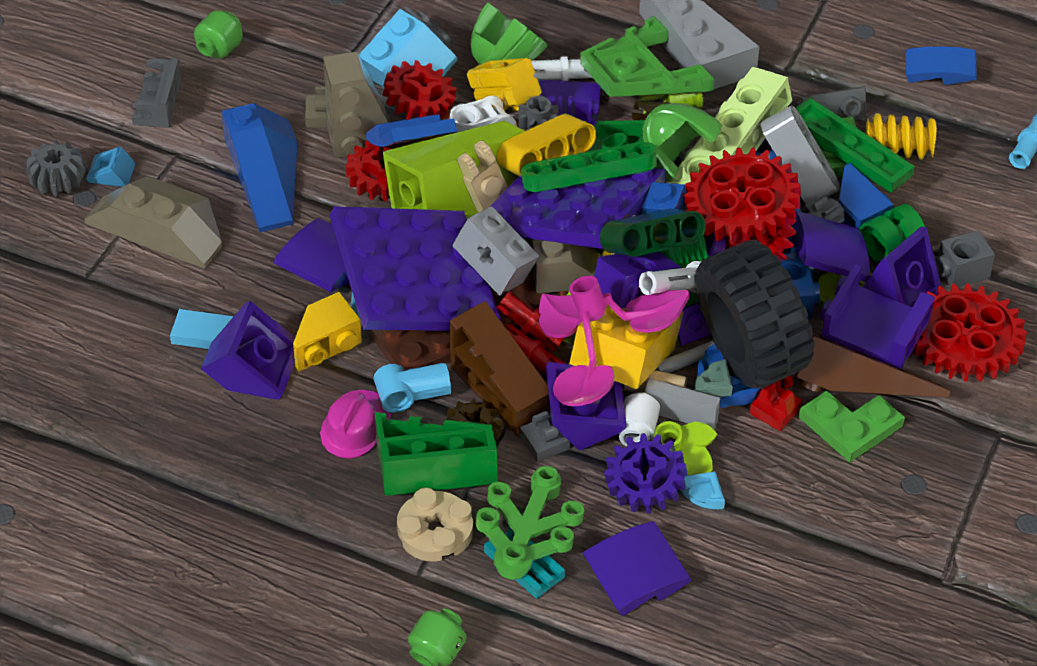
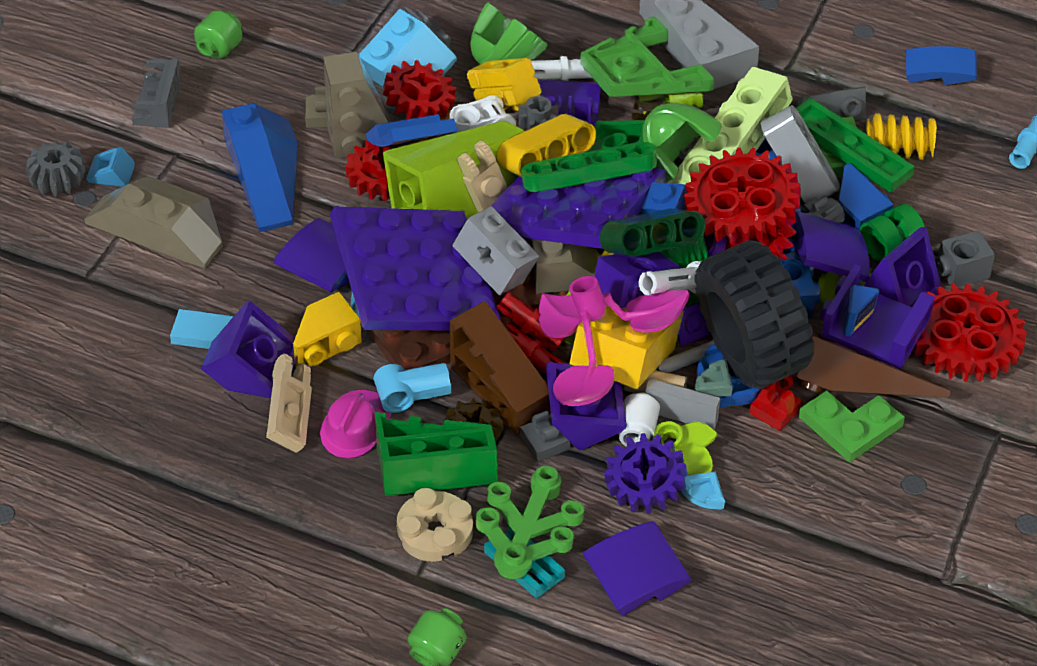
(289, 404): none -> tan hinge
(859, 307): none -> blue slope

